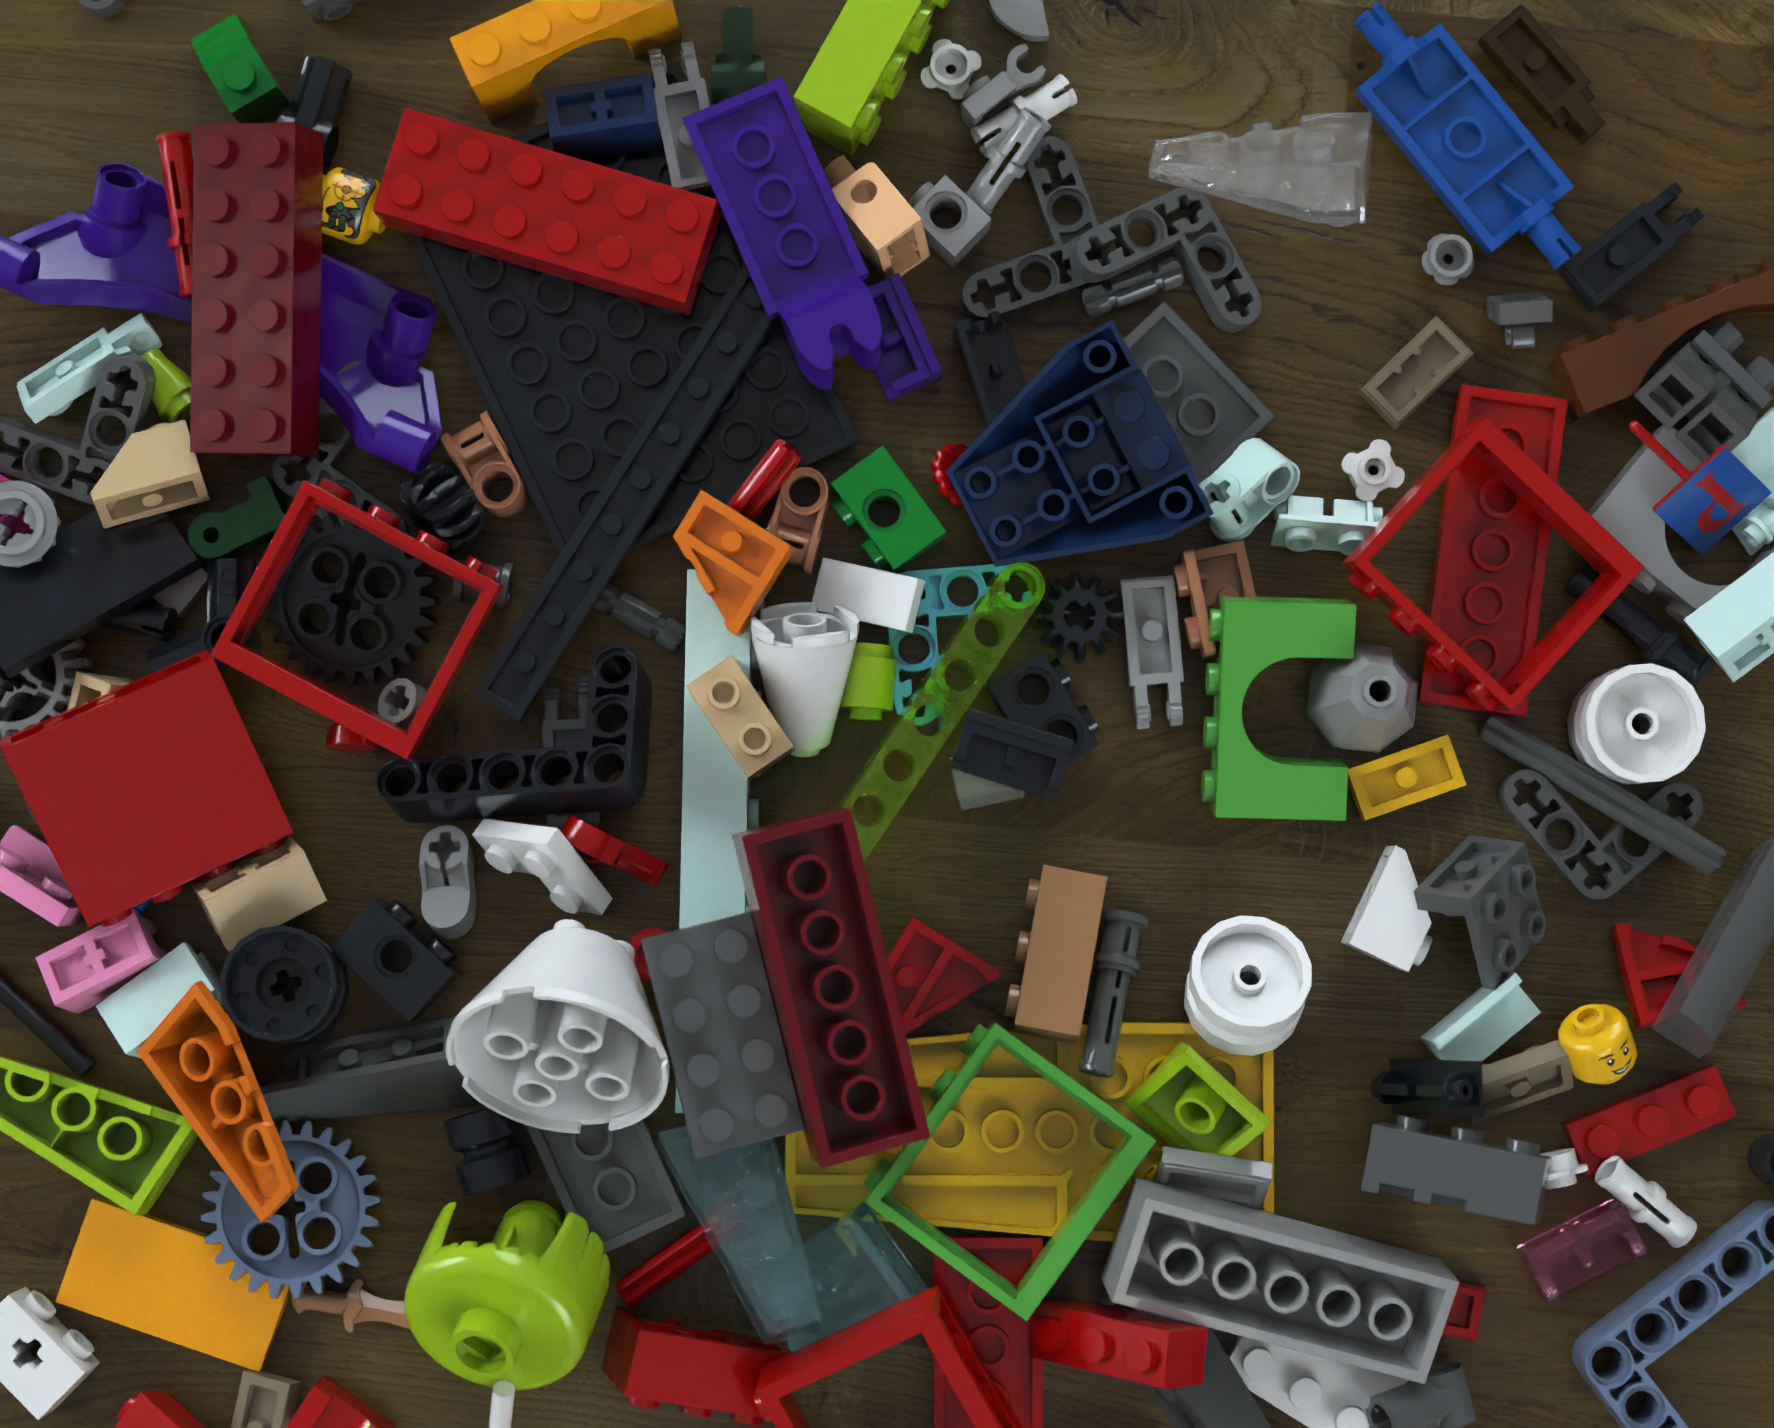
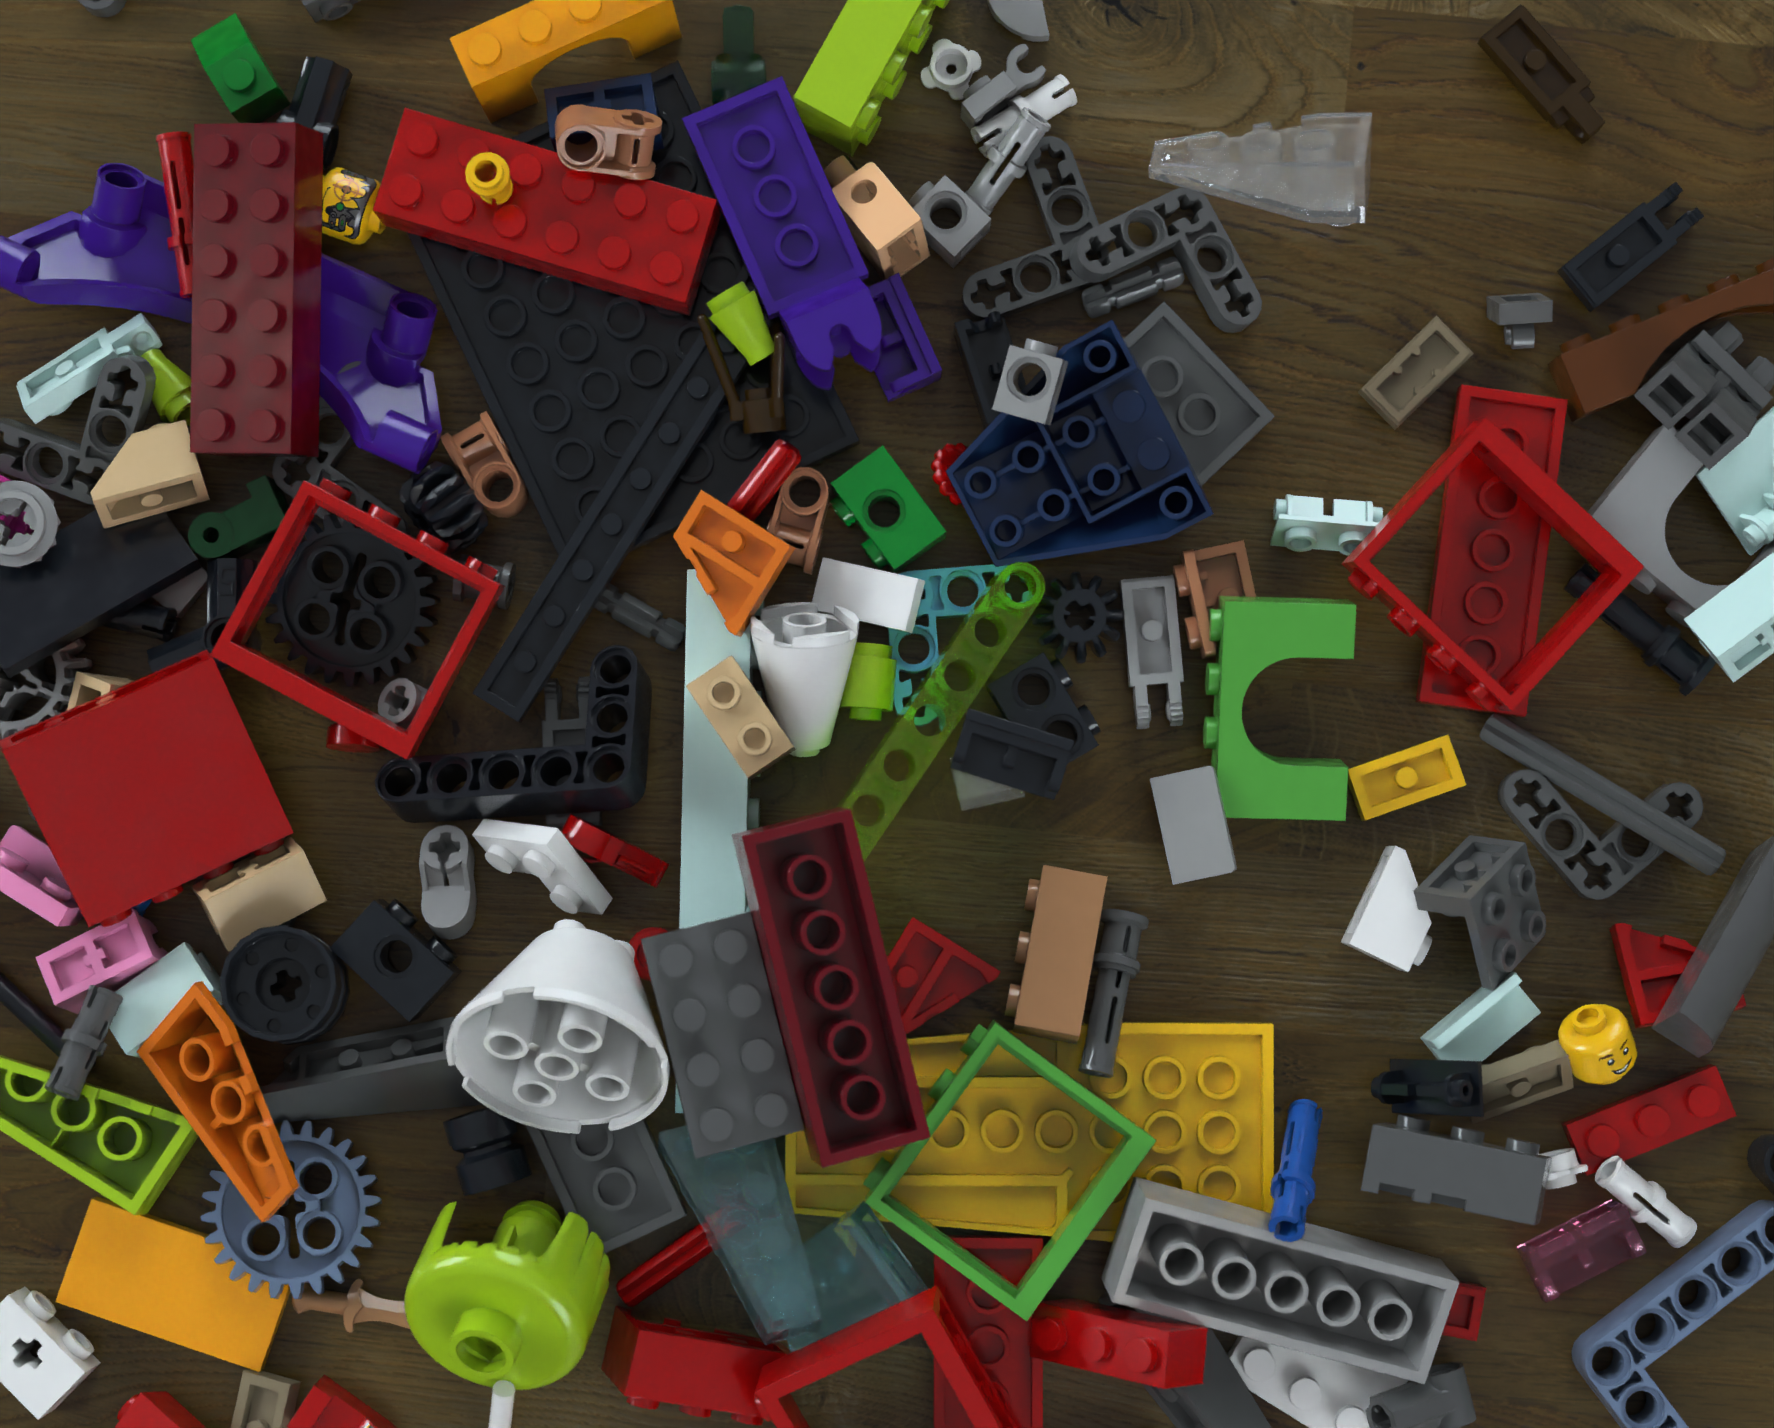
(83, 1042): none -> dark grey pin
(481, 169): none -> yellow pin
(612, 143): none -> nougat piece
(672, 105): light grey hinge -> none
(742, 322): none -> lime cone
(763, 406): none -> dark brown plant
(1009, 396): none -> light grey brick
(1193, 824): none -> light grey panel
(1196, 1106): lime slope -> none
(1215, 1175): light grey tile -> none
(1247, 985): white wheel -> none
(1248, 485): light aqua piece -> none
(1293, 1183): none -> blue pin
(1342, 704): light grey cone -> none
(1369, 485): white plate -> none
(1461, 255): light grey plate -> none
(1463, 138): blue plate -> none
(1668, 719): white wheel -> none
(1709, 497): blue piece -> none

